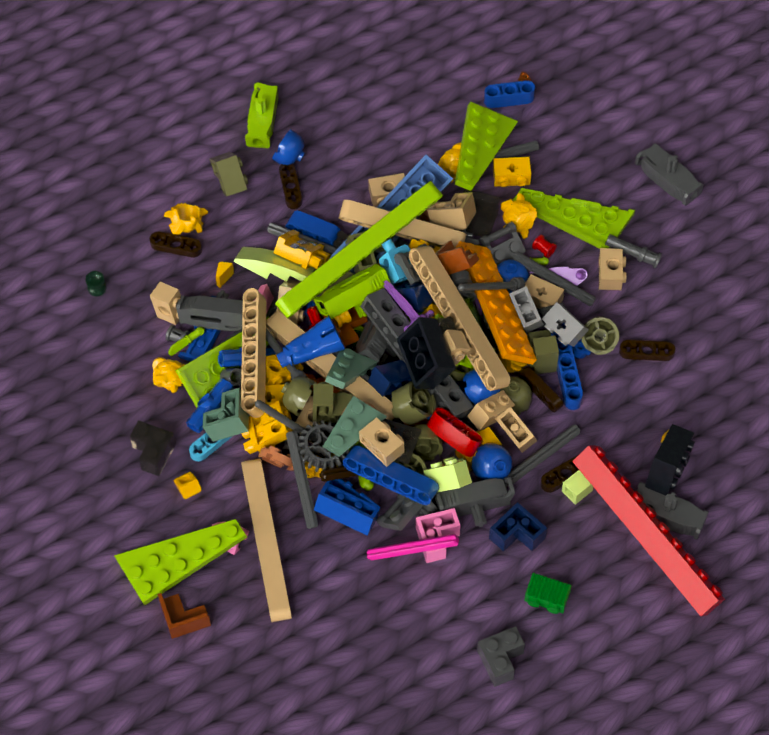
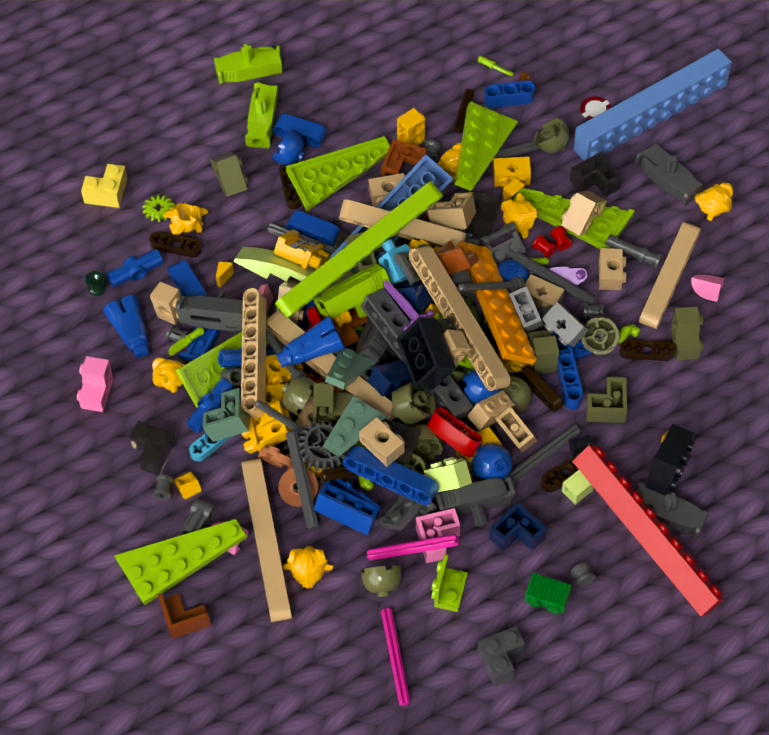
(96, 383): none -> bright pink brick
(106, 190): none -> light yellow brick
(129, 324): none -> blue piece
(134, 268): none -> blue piece
(152, 204): none -> lime gear
(163, 487): none -> dark grey bush
(185, 279): none -> blue beam
(199, 514): none -> dark grey piece
(248, 64): none -> lime piece
(289, 493): none -> nougat dish
(307, 565): none -> yellow hair
(311, 132): none -> blue beam
(326, 174): none -> lime wing
(381, 579): none -> olive cylinder
(395, 657): none -> dark pink axle
(398, 154): none -> dark orange panel
(411, 127): none -> yellow brick
(433, 148): none -> dark grey wheel
(448, 586): none -> lime bracket
(460, 119): none -> dark brown axle
(492, 64): none -> lime piece
(512, 188): none -> yellow slope
(553, 136): none -> olive cylinder
(561, 238): none -> red bush
(579, 445): none -> black bush
(583, 209): none -> tan brick
(583, 574): none -> dark grey wheel
(592, 310): none -> dark grey bush
(594, 106): none -> sticker
(598, 172): none -> clear smoke brick
(609, 406): none -> olive brick
(628, 331): none -> lime arm
(652, 105): none -> medium blue brick
(669, 275): none -> tan beam
(686, 332): none -> olive brick
(707, 286): none -> bright pink brick
(715, 200): none -> yellow hair

